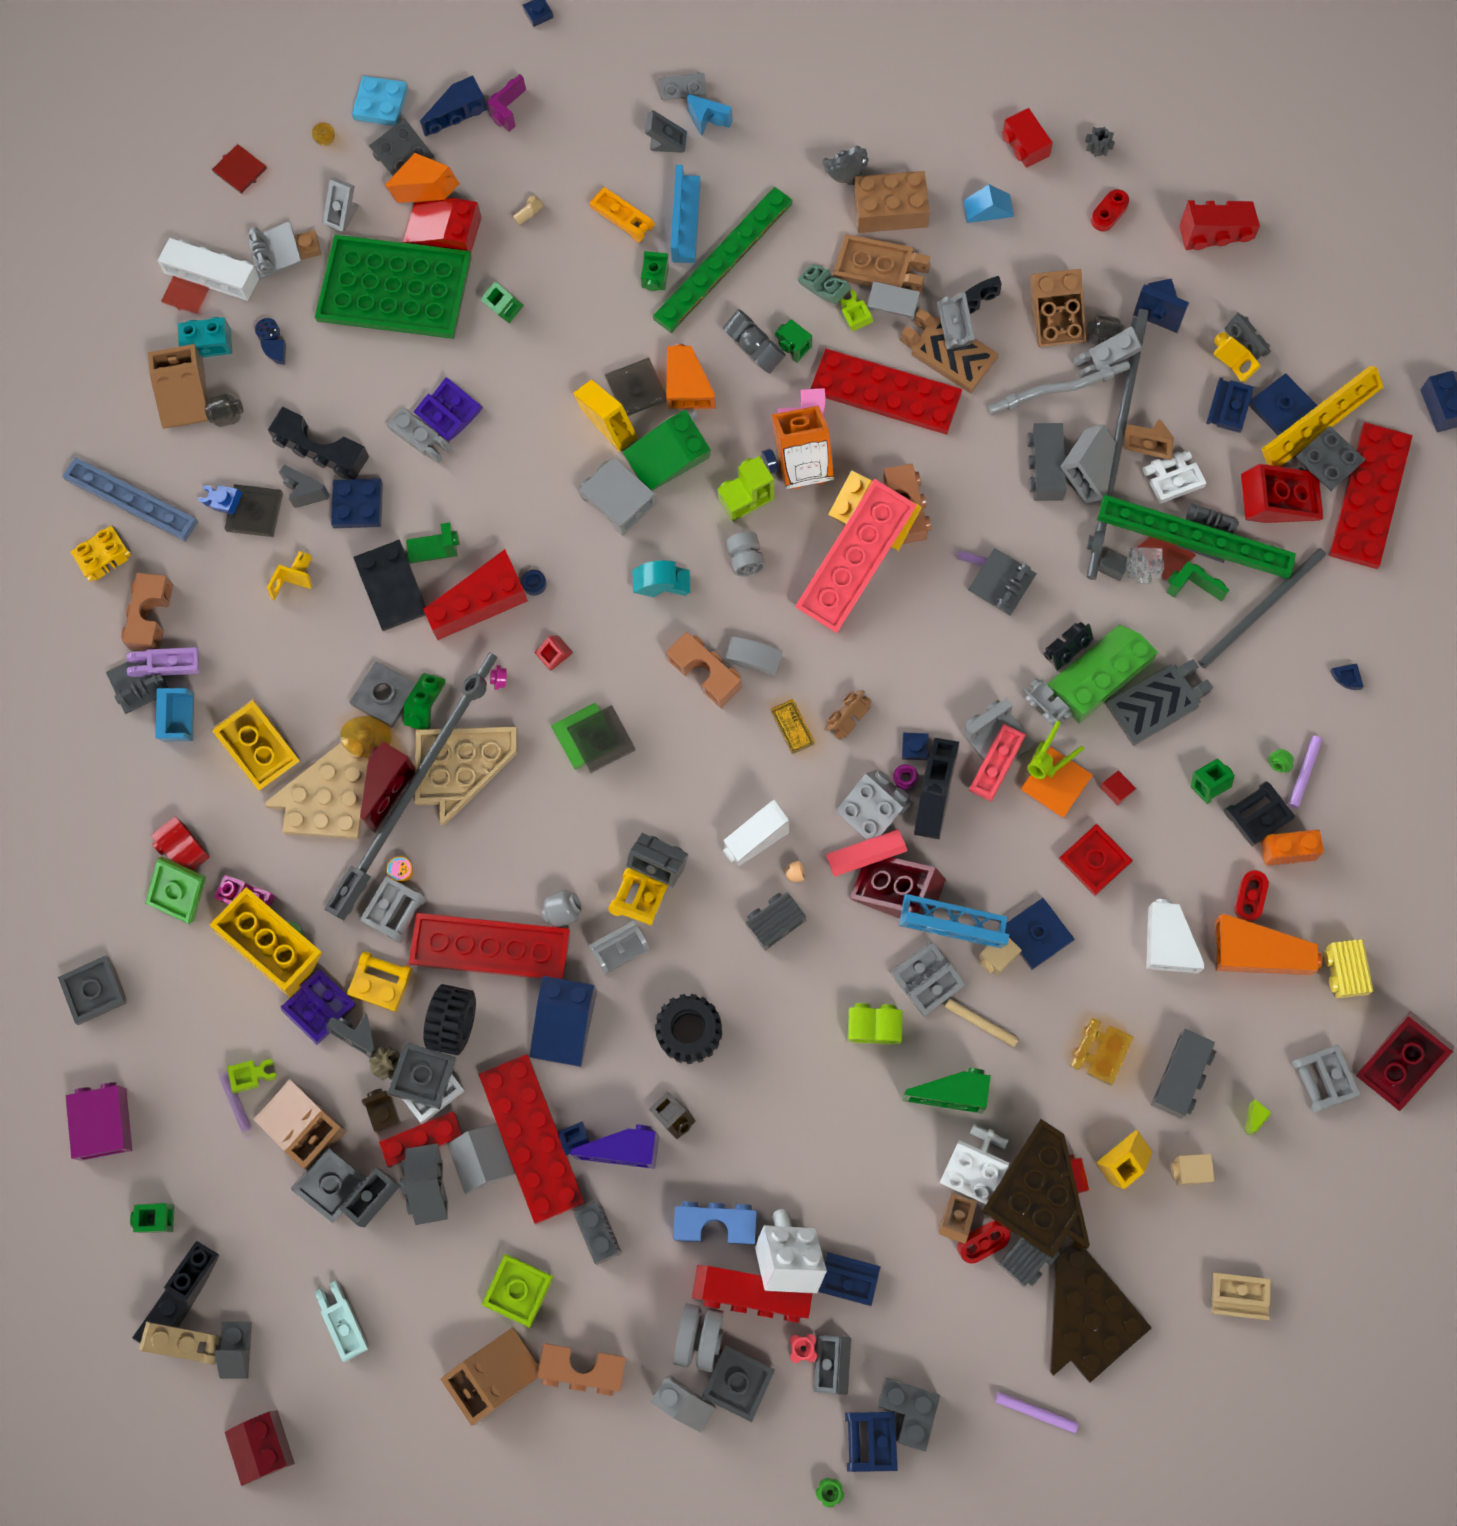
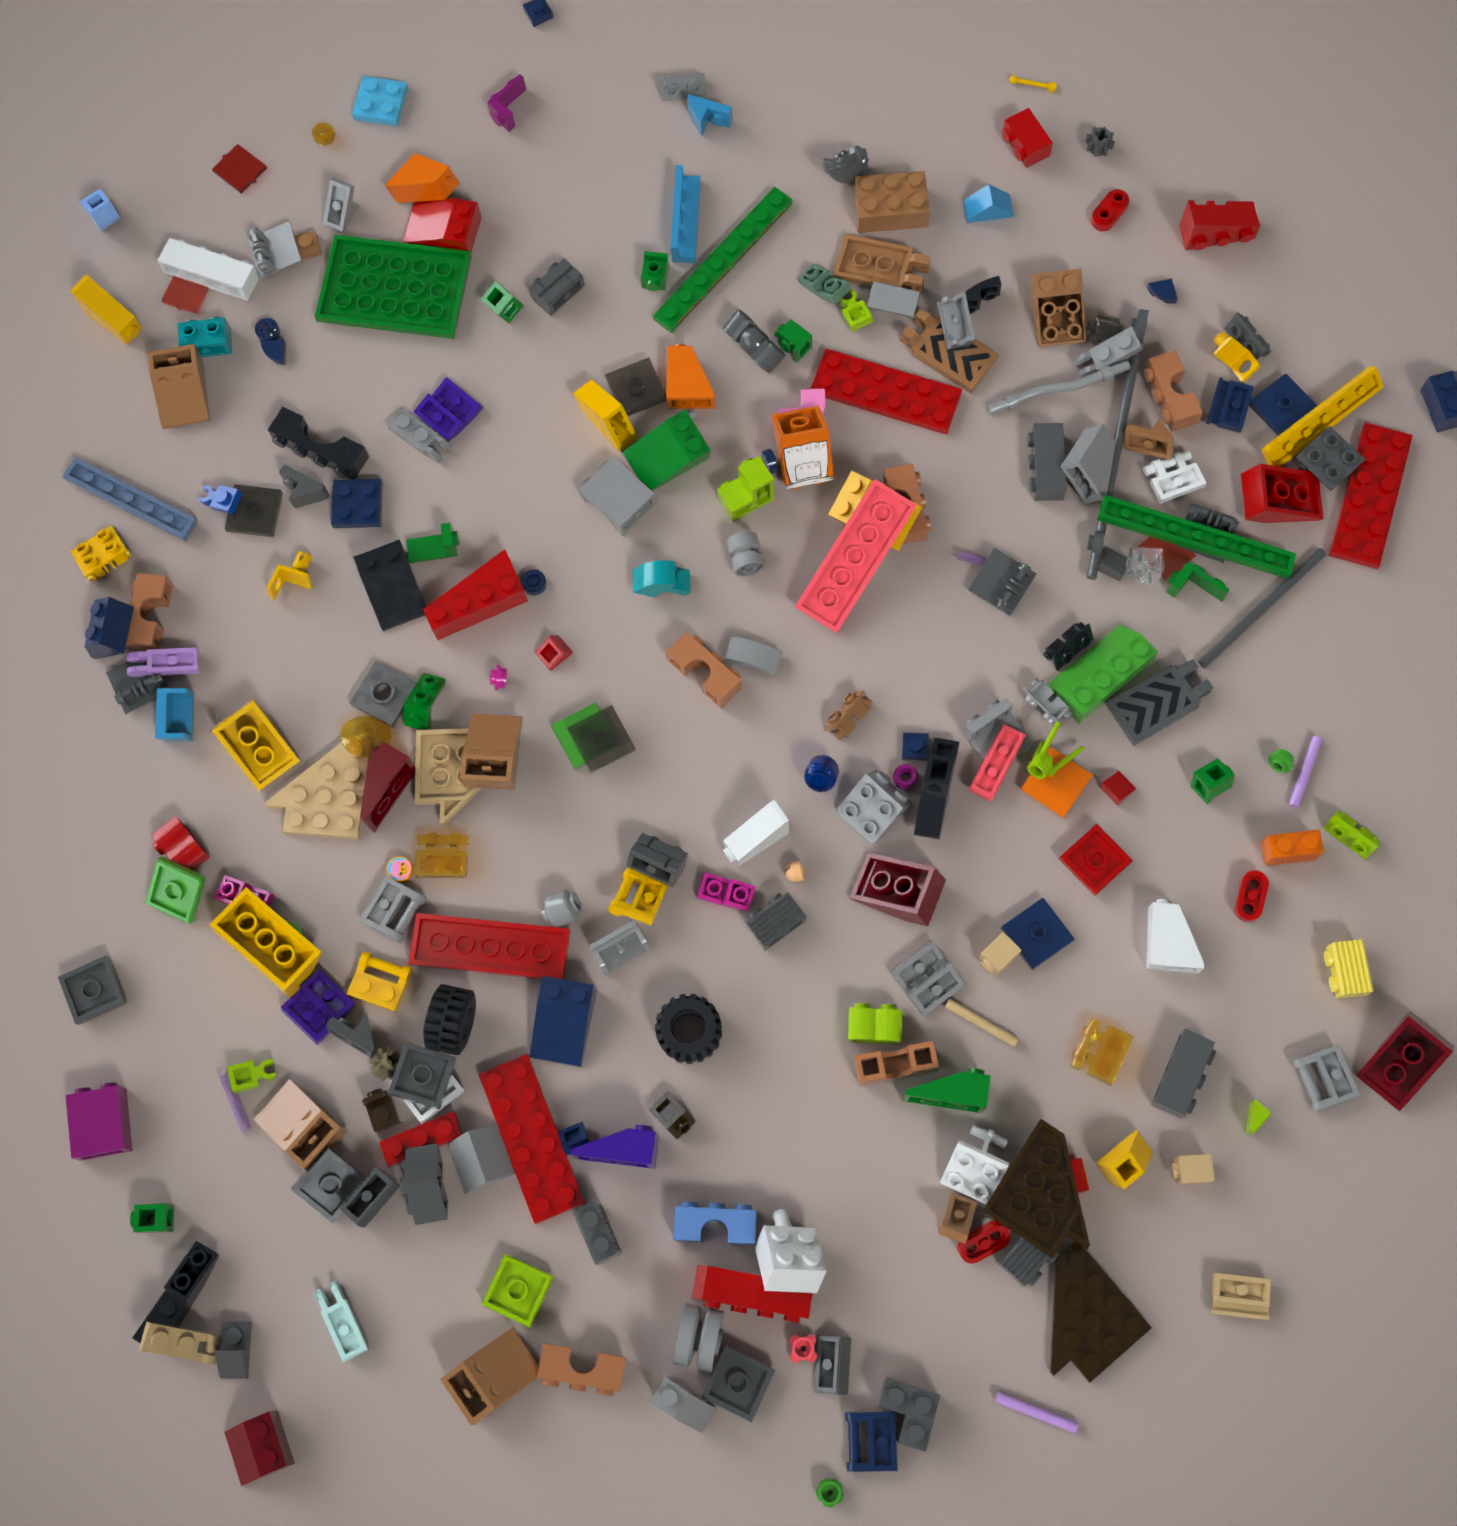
(100, 209): none -> light blue brick
(105, 310): none -> yellow slope
(108, 628): none -> dark blue slope
(224, 410): clear smoke head -> none
(356, 878): dark grey bar -> none
(398, 146): dark grey hinge -> none
(441, 863): none -> clear yellow plate
(455, 105): dark blue slope -> none
(491, 752): none -> medium nougat slope
(533, 207): tan arm -> none
(556, 286): none -> dark grey brick
(621, 214): light orange plate -> none
(664, 134): dark grey slope -> none
(725, 892): none -> dark pink slope
(792, 726): clear yellow tile -> none
(821, 773): none -> clear blue head
(850, 1279): dark blue plate -> none
(866, 852): coral tile -> none
(897, 1064): none -> nougat arch
(953, 928): dark azure fence -> none
(1051, 87): none -> yellow hinge
(1163, 308): dark blue plate -> none
(1177, 409): none -> nougat arch
(1257, 949): orange slope -> none
(1263, 821): black plate -> none
(1343, 829): none -> lime hinge
(1348, 676): dark blue tile -> none

